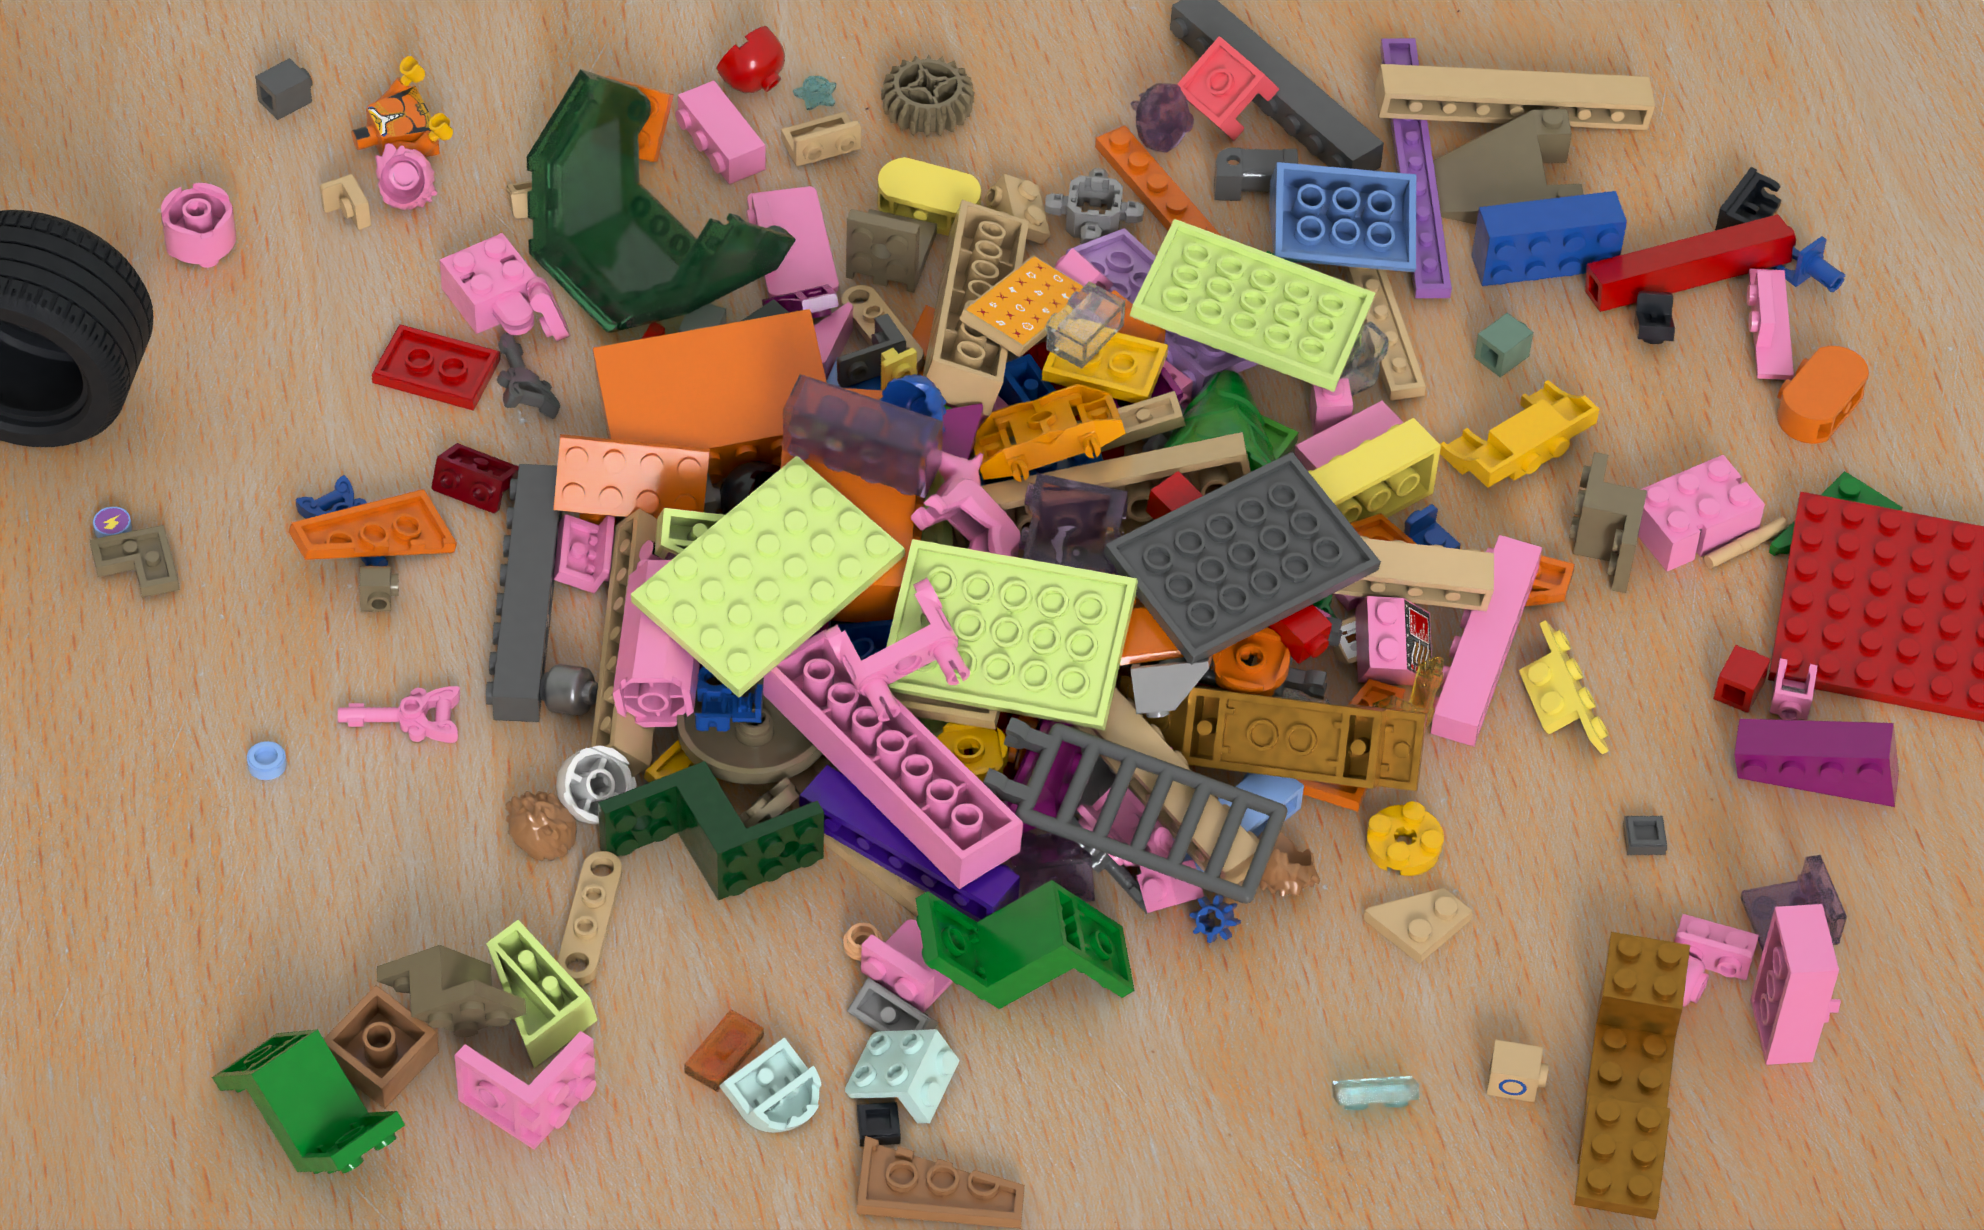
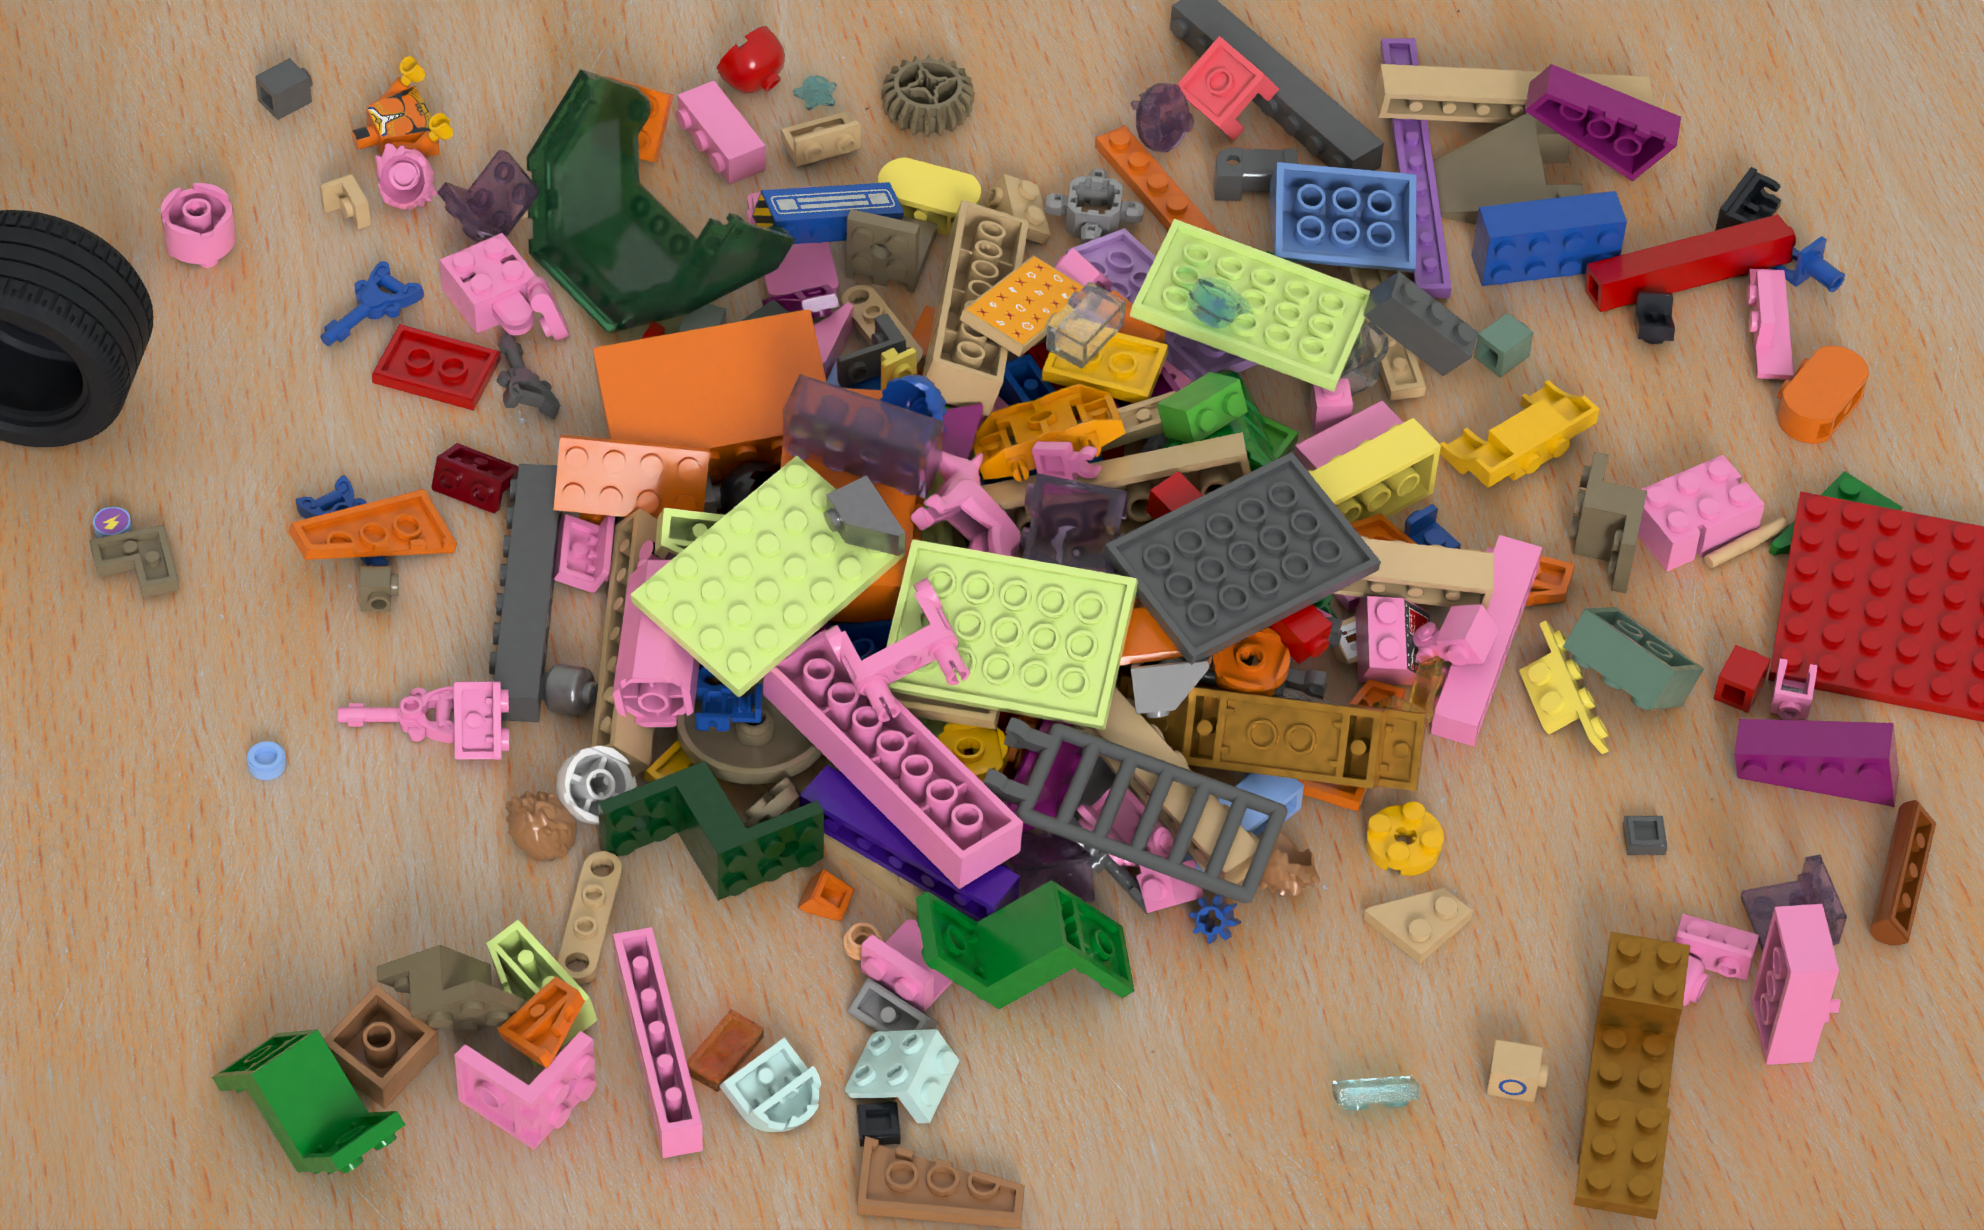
(374, 302): none -> blue piece
(479, 720): none -> bright pink bracket
(493, 200): none -> clear purple bracket
(543, 1021): none -> orange wing
(657, 1043): none -> bright pink brick
(822, 211): none -> blue brick
(826, 896): none -> orange slope
(864, 518): none -> flat silver slope
(1061, 461): none -> bright pink plate
(1202, 407): none -> bright green brick
(1215, 303): none -> clear light blue cap
(1420, 323): none -> dark grey brick
(1463, 638): none -> bright pink brick
(1602, 120): none -> magenta wedge
(1632, 658): none -> sand green brick
(1903, 875): none -> dark orange brick

